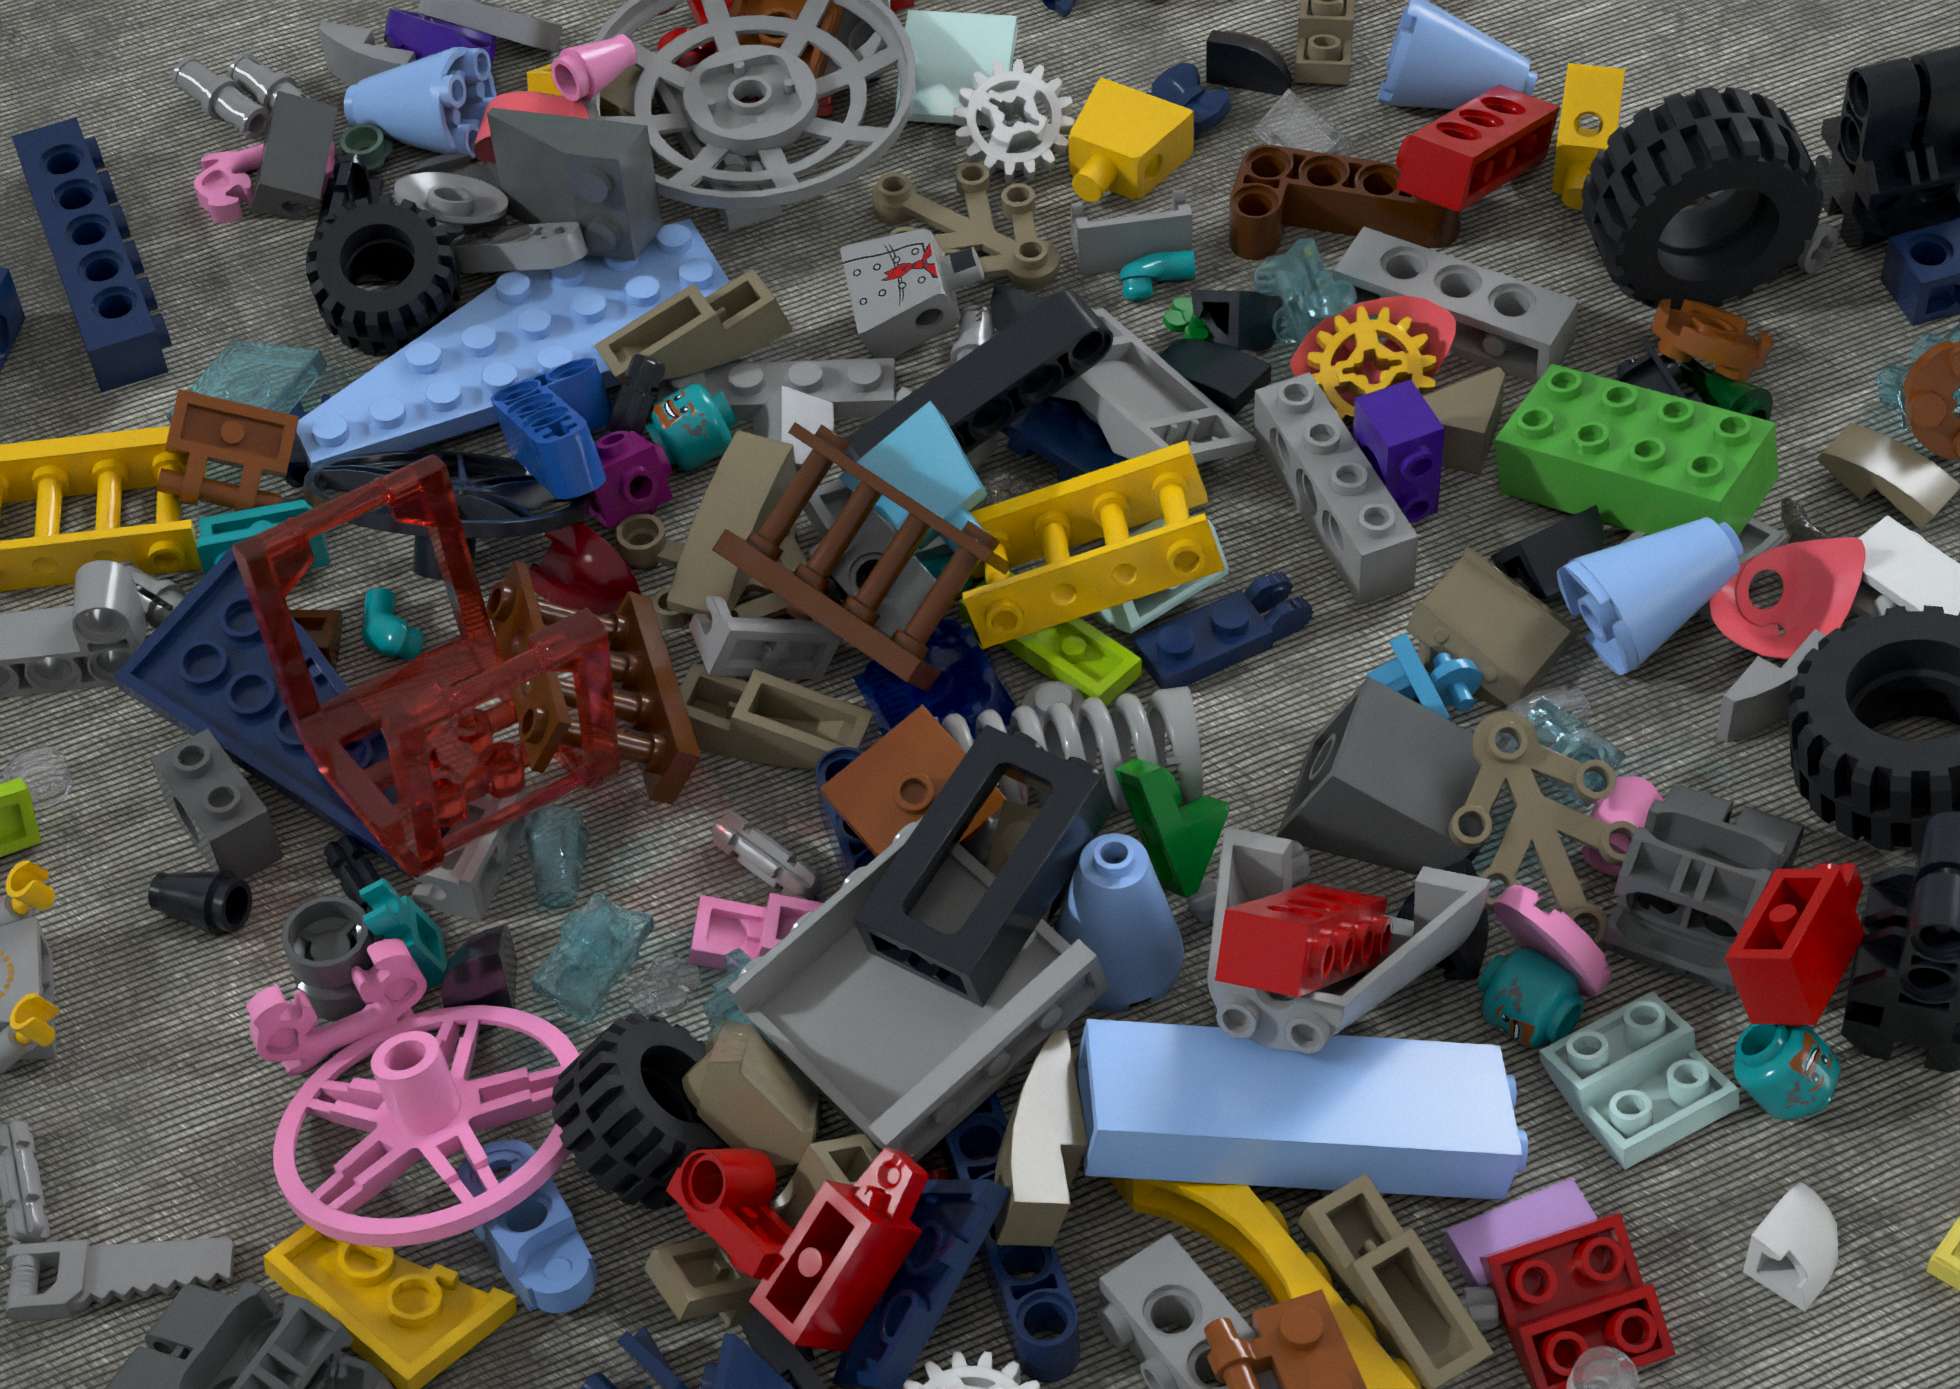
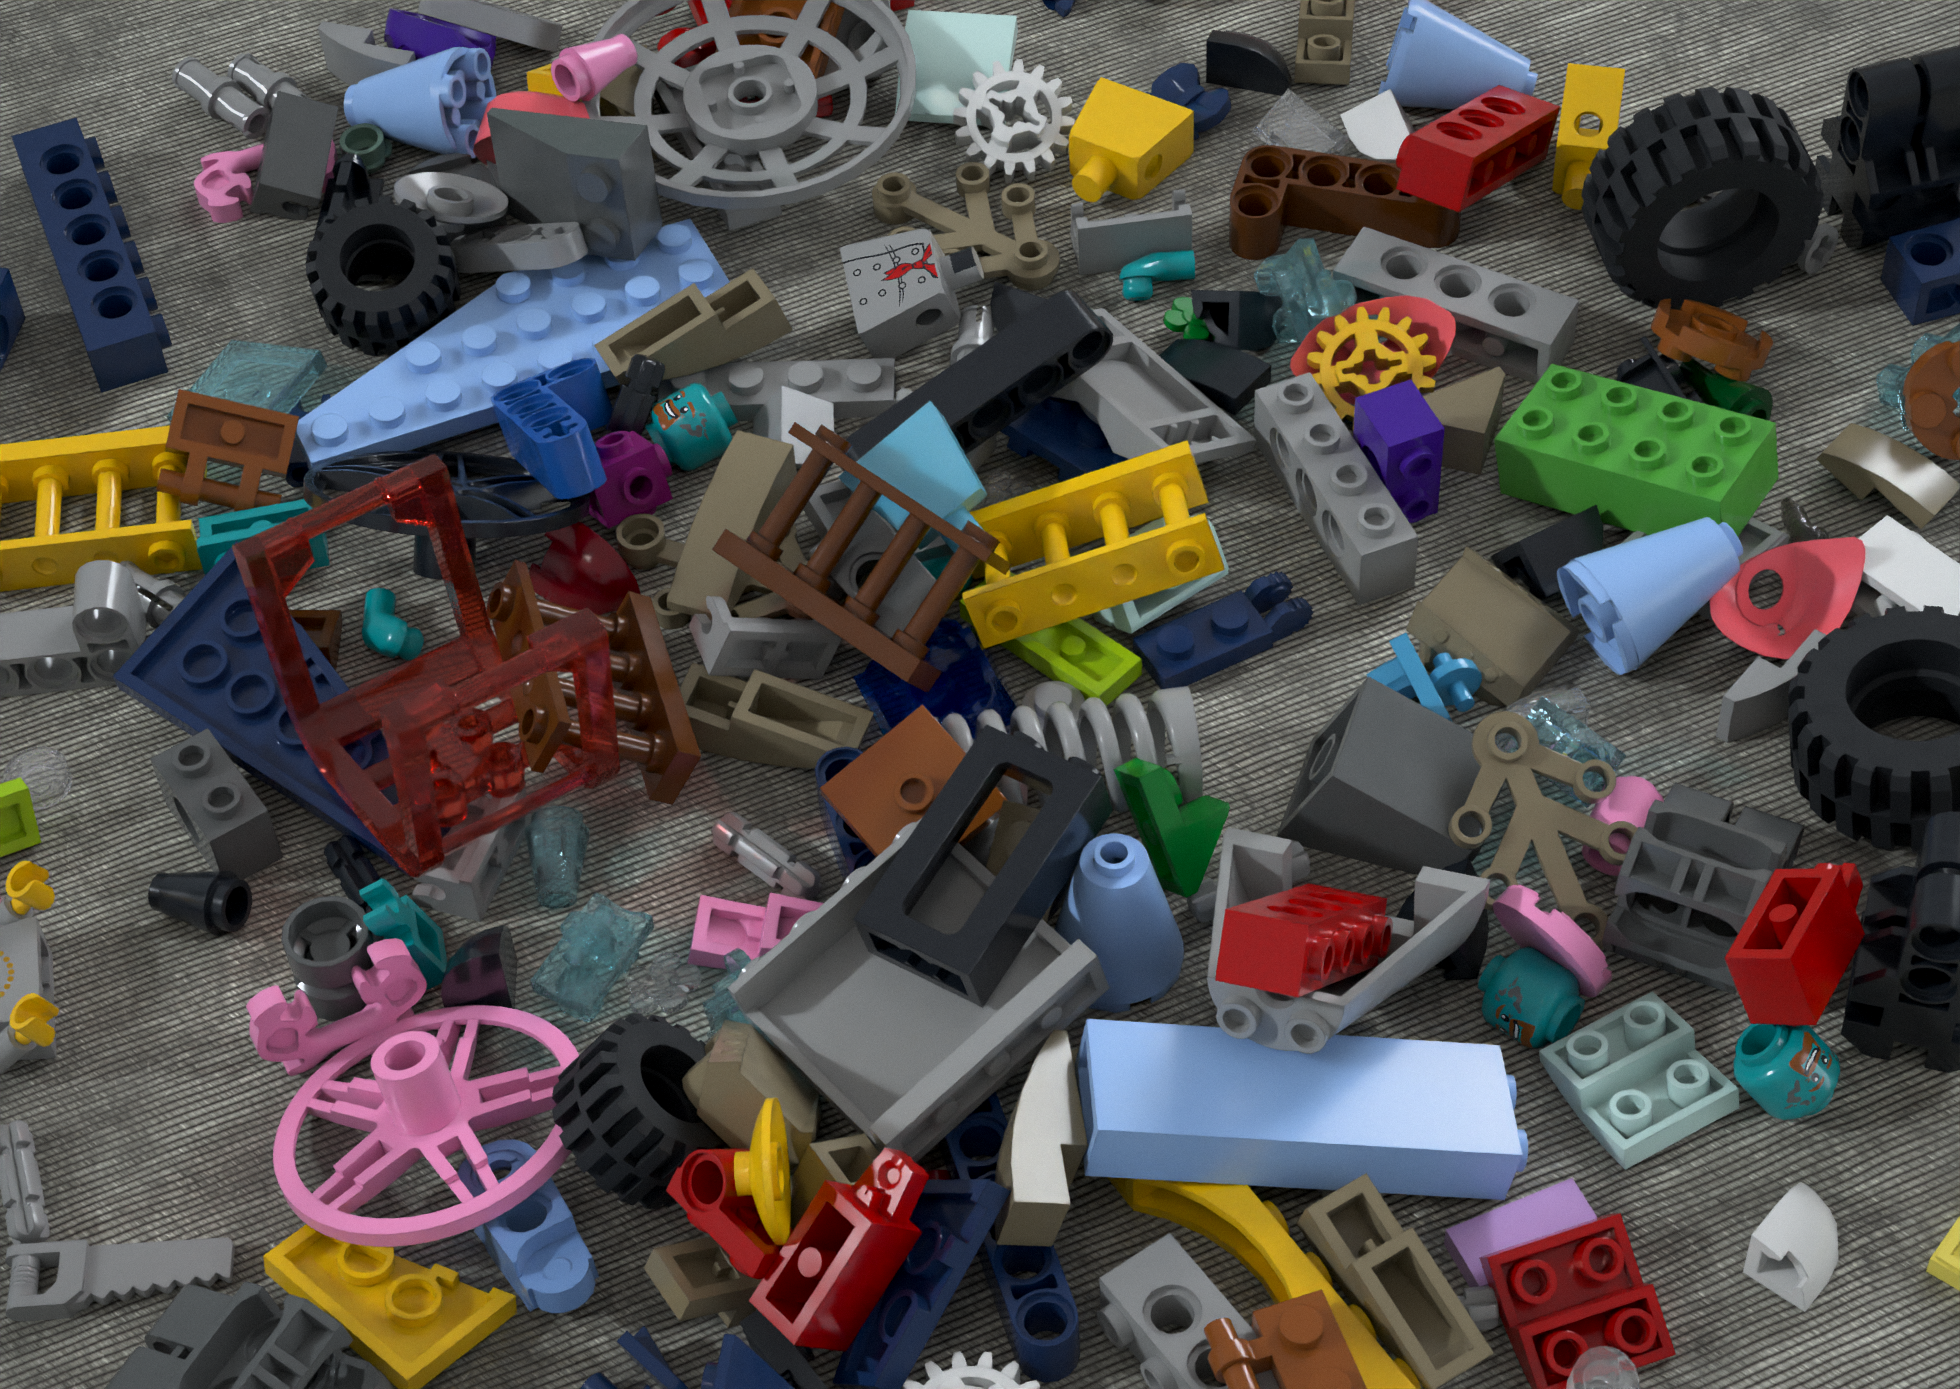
(766, 1171): none -> yellow dish
(1378, 127): none -> white brick

